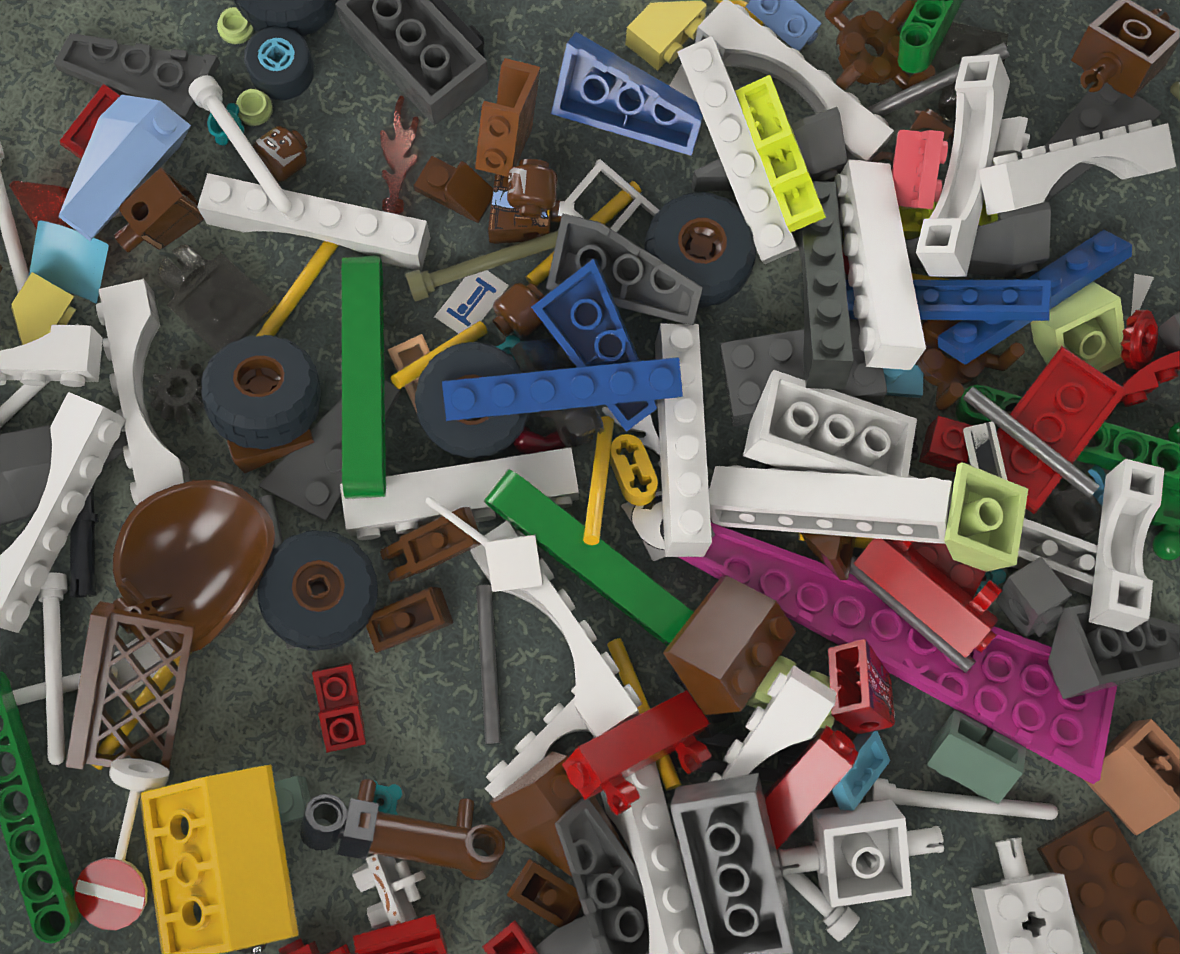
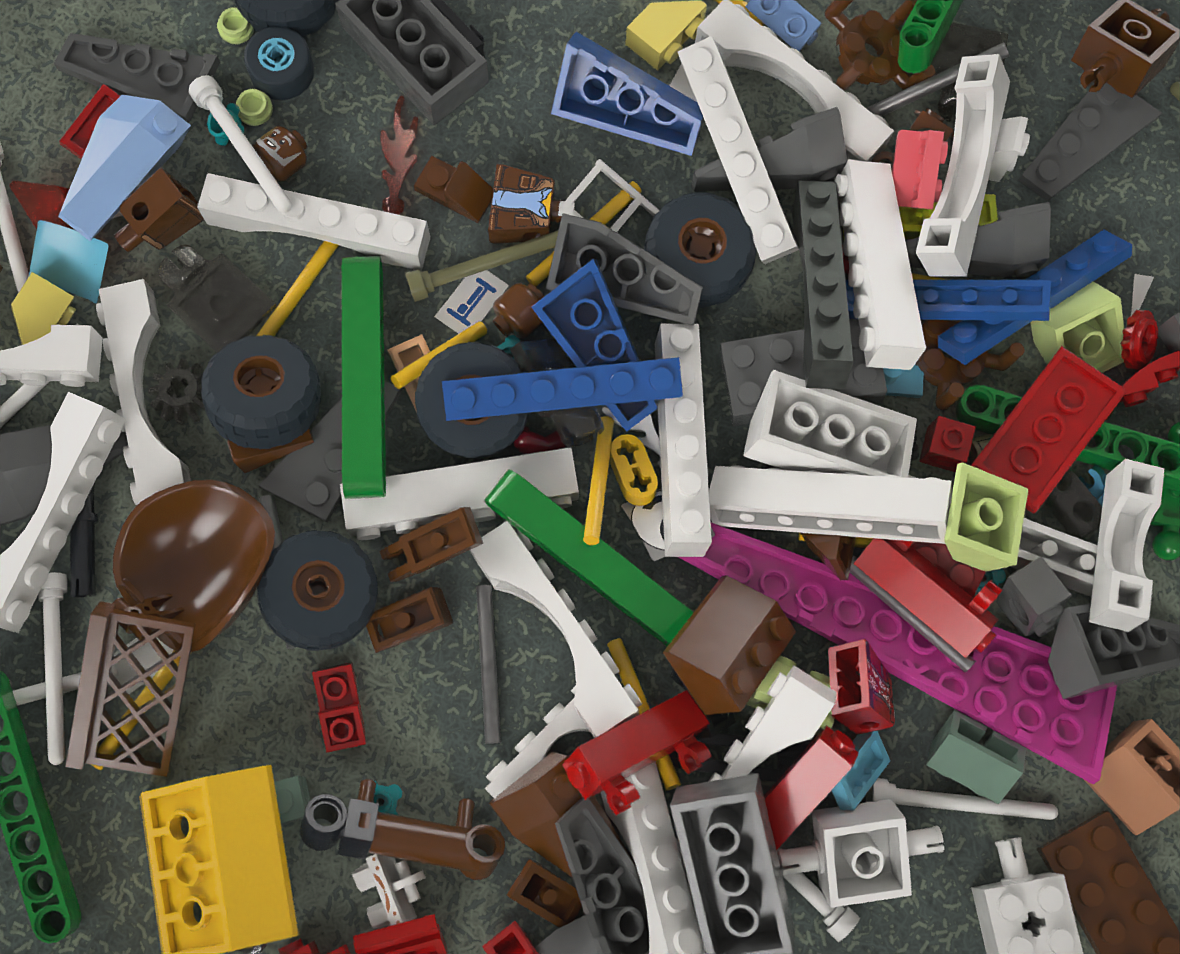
(110, 889): piece -> none
(510, 120): dark orange panel -> none
(511, 561): white piece -> none
(532, 188): reddish brown head -> none
(780, 154): neon yellow slope -> none
(984, 449): sticker -> none
(1027, 181): white arch -> none
(1031, 442): flat silver bar -> none

